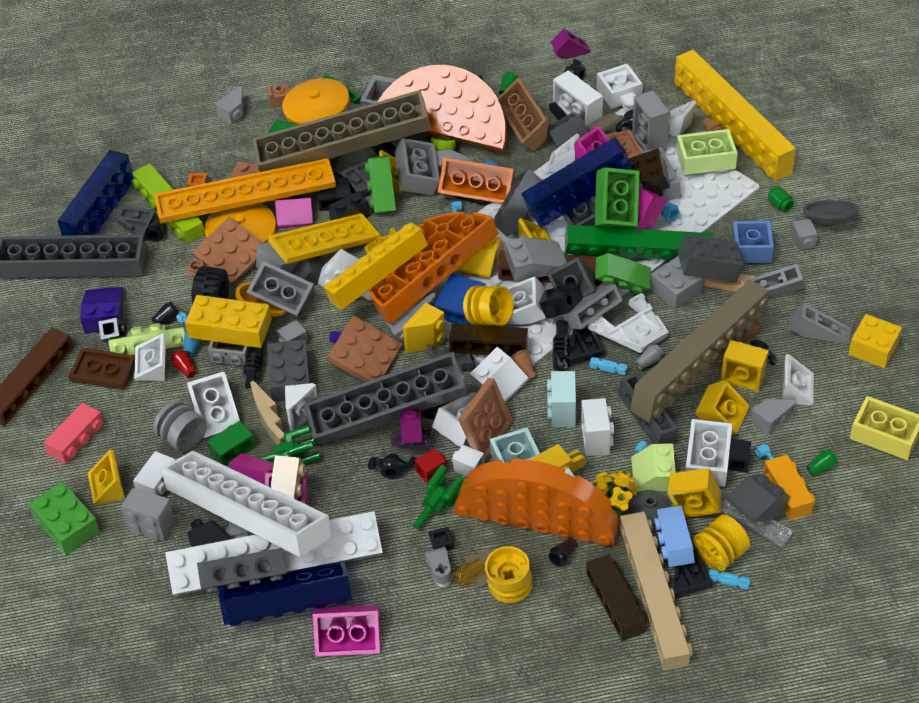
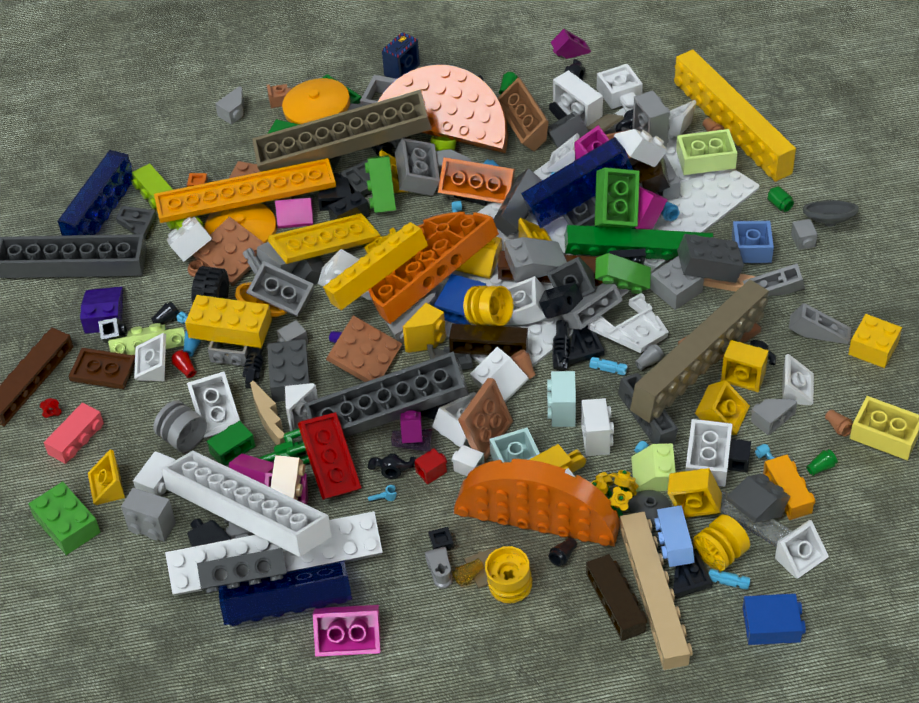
(50, 403): none -> red plate
(155, 230): black cone -> none
(188, 238): none -> white brick
(253, 261): none -> light grey axle
(329, 456): none -> red plate
(388, 494): none -> medium azure hand
(400, 56): none -> dark blue brick
(438, 496): green plant -> none
(635, 255): none -> black wing
(642, 146): none -> white slope
(773, 619): none -> blue brick
(801, 550): none -> white slope
(840, 423): none -> nougat cone

